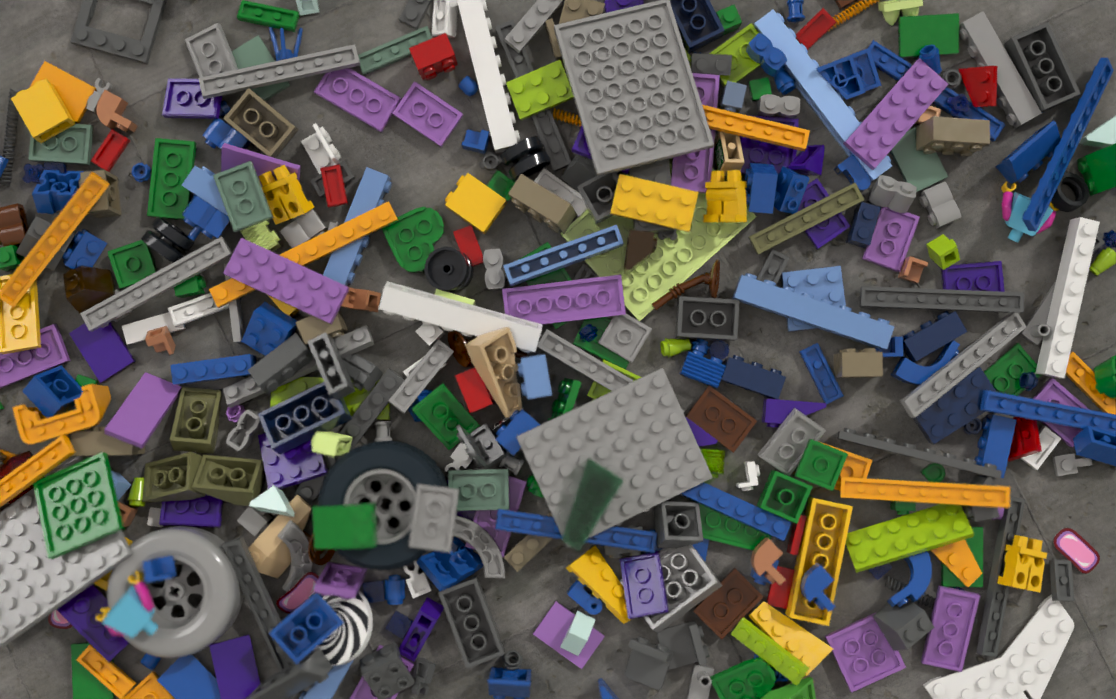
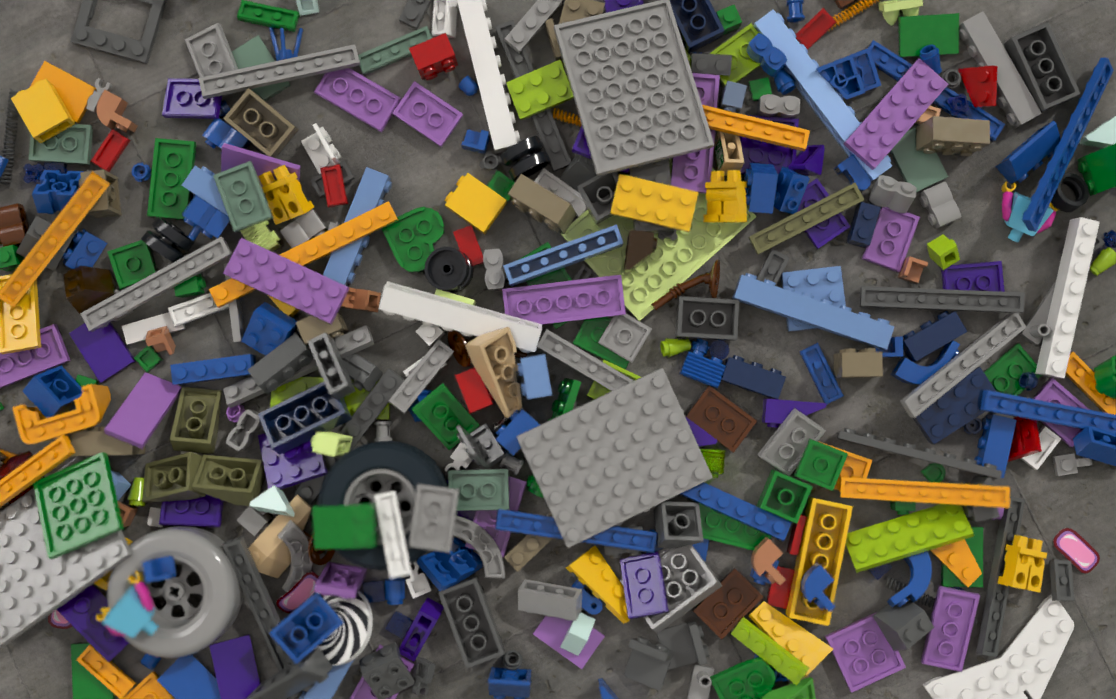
(148, 358): none -> green tile
(392, 534): none -> white plate
(550, 599): none -> light grey brick
(588, 333): clear blue plate -> none
(590, 502): clear green wedge -> none
(752, 472): white bracket -> none

